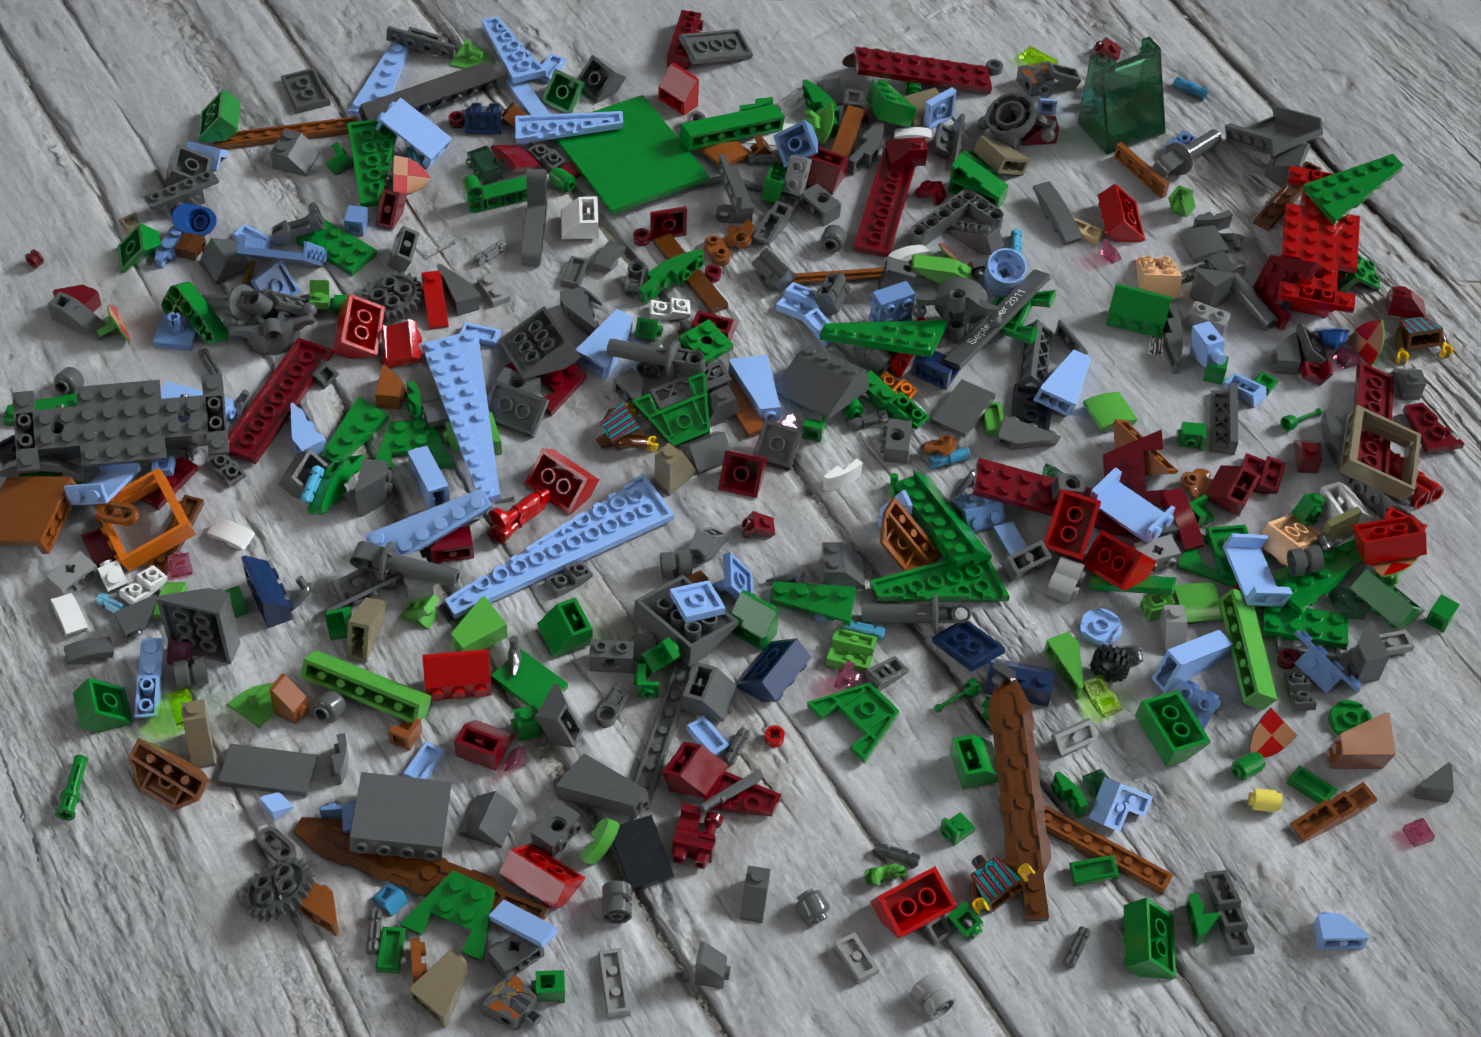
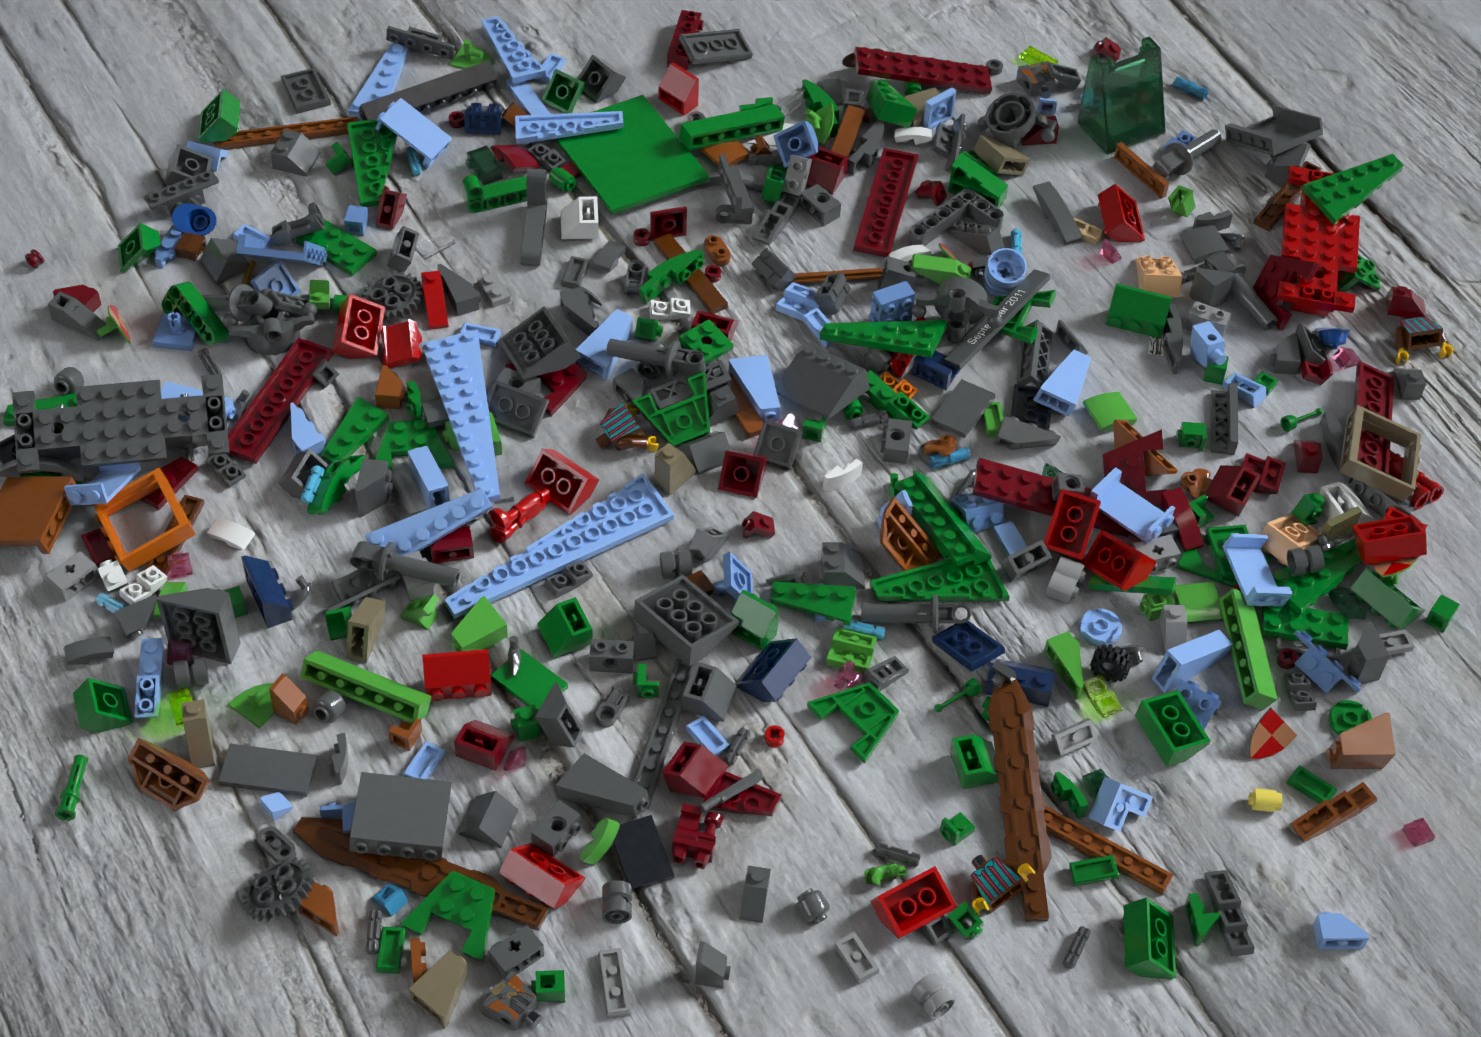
(69, 614): white slope -> none
(122, 515): dark orange plate -> none
(129, 222): dark tan tile -> none
(166, 466): medium blue tile -> none
(408, 175): shield -> none
(490, 252): dark grey axle -> none
(523, 923): light blue tile -> none
(659, 656): green brick -> none
(697, 601): light blue tile -> none
(739, 236): dark orange plate -> none
(833, 238): dark grey head -> none
(907, 152): dark red slope -> none
(1248, 765): green brick -> none
(1368, 340): shield -> none
(1433, 434): dark red wing -> none
(1438, 786): dark grey slope -> none

